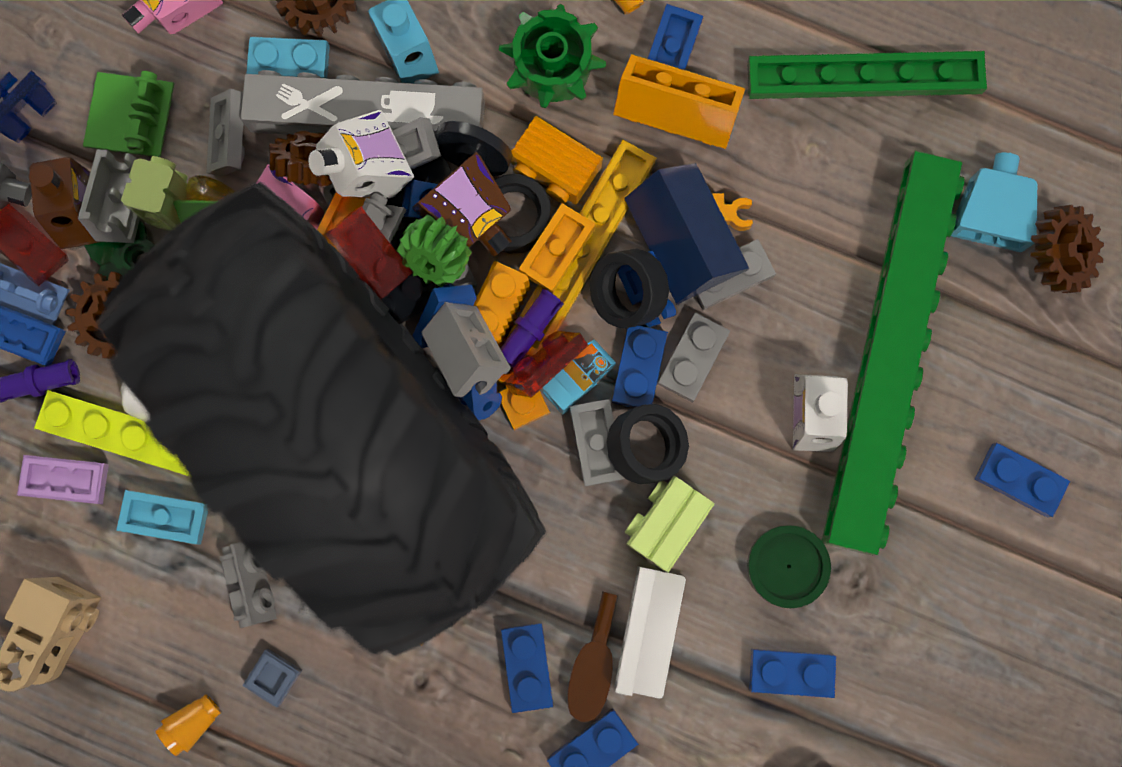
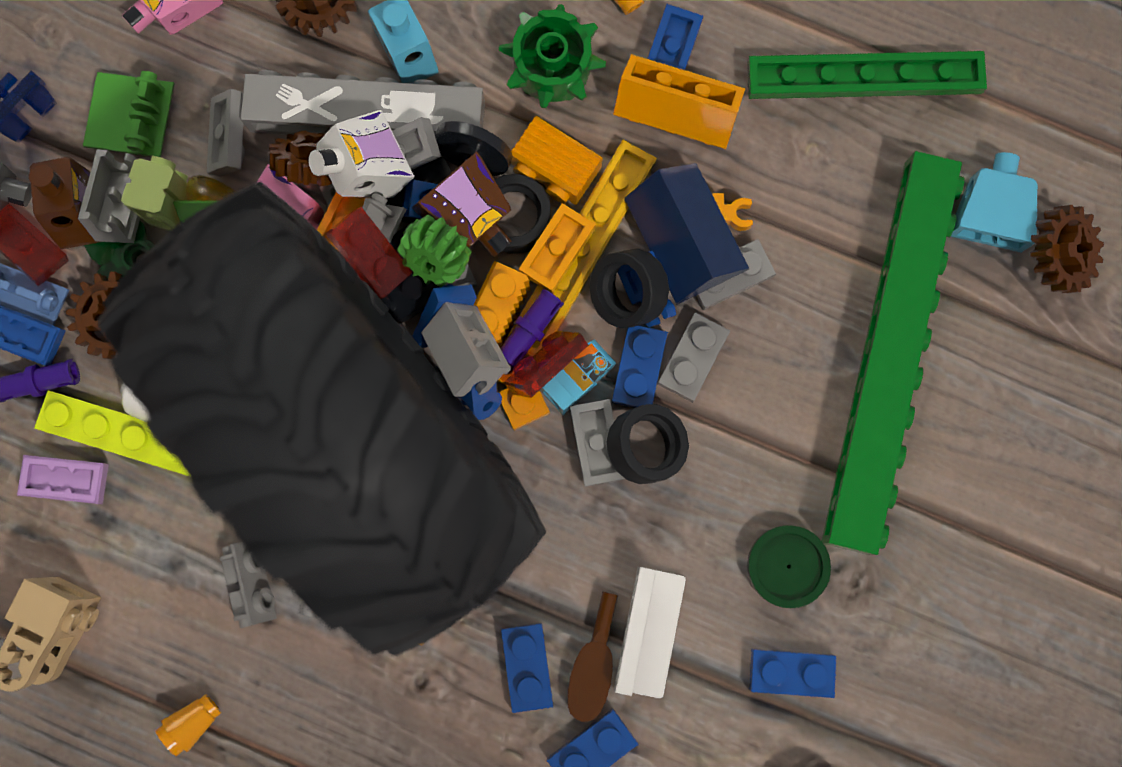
(162, 517): medium azure plate -> none
(272, 678): sand blue tile -> none
(288, 56): medium azure plate -> none
(668, 523): yellowish green brick -> none
(819, 412): white torso -> none
(1022, 480): blue plate -> none

